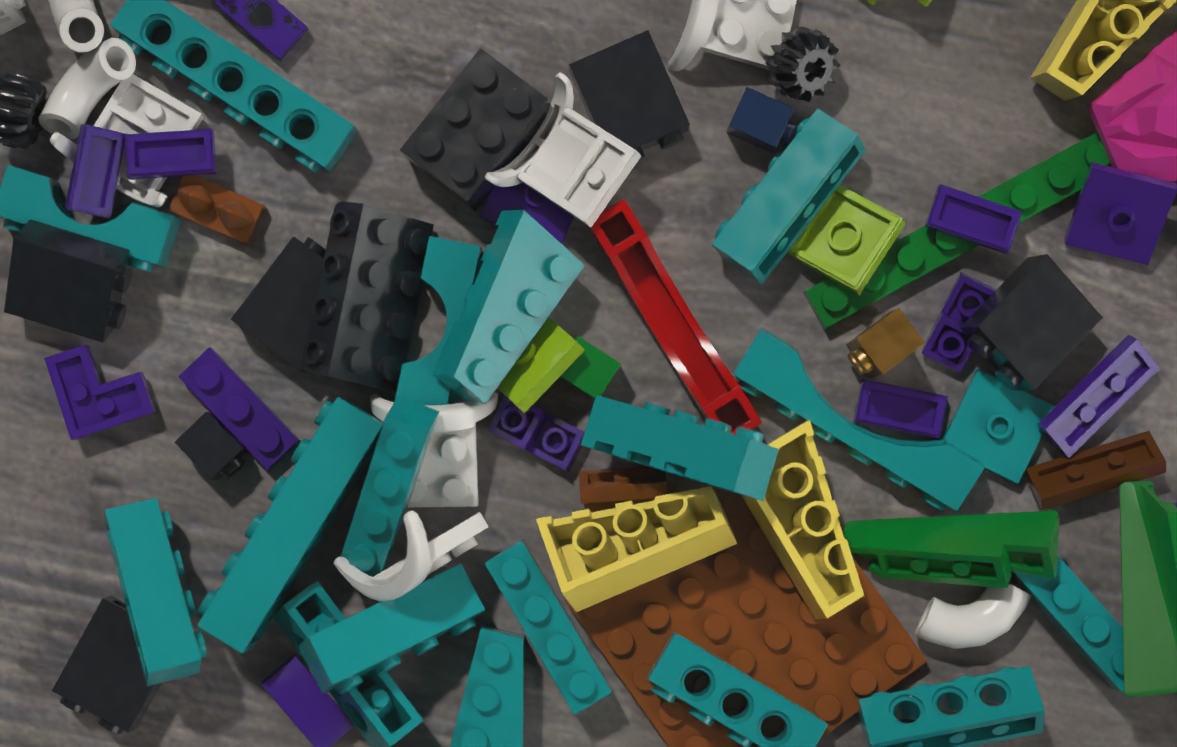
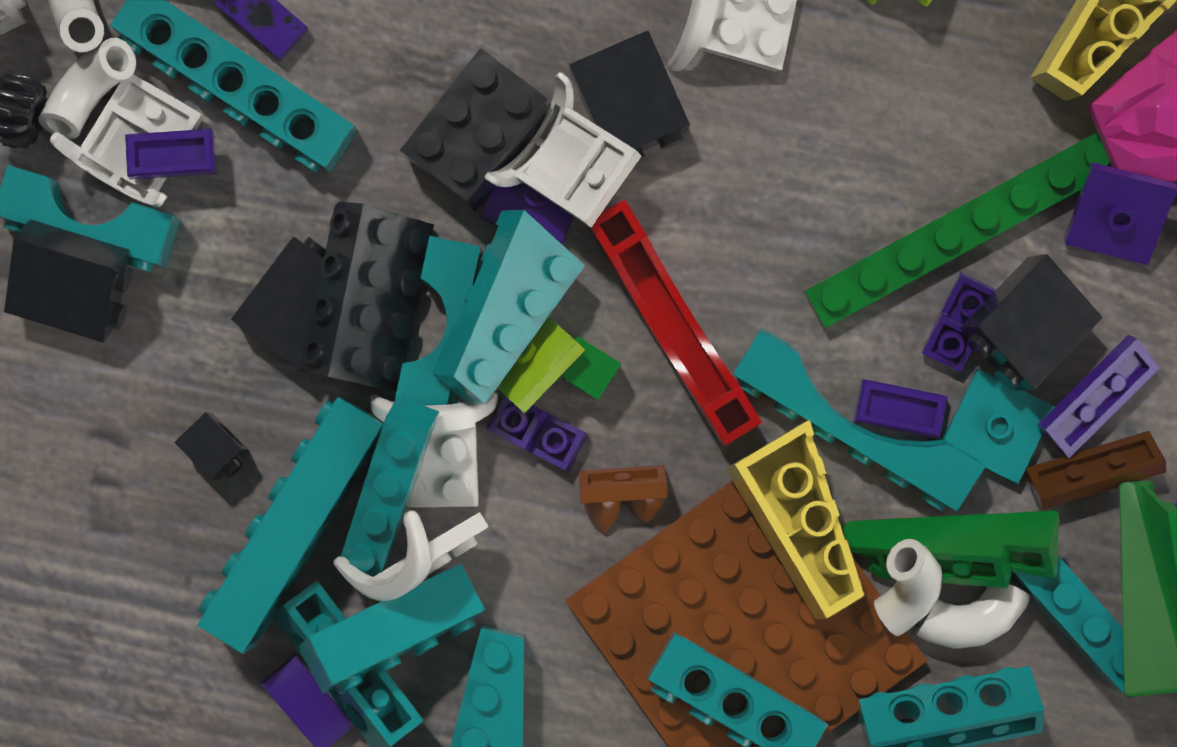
(88, 403): dark purple plate -> none
(95, 171): dark purple tile -> none
(107, 672): black brick -> none
(153, 591): teal brick -> none
(217, 208): dark orange tile -> none
(239, 408): dark purple plate -> none
(548, 626): teal brick -> none
(633, 543): light yellow wedge -> none
(682, 445): teal wedge -> none
(762, 121): dark blue brick -> none
(788, 195): teal brick -> none
(802, 63): black gear -> none
(847, 239): lime plate -> none
(884, 344): pearl gold brick -> none
(916, 586): none -> white cylinder
(973, 219): dark purple tile -> none

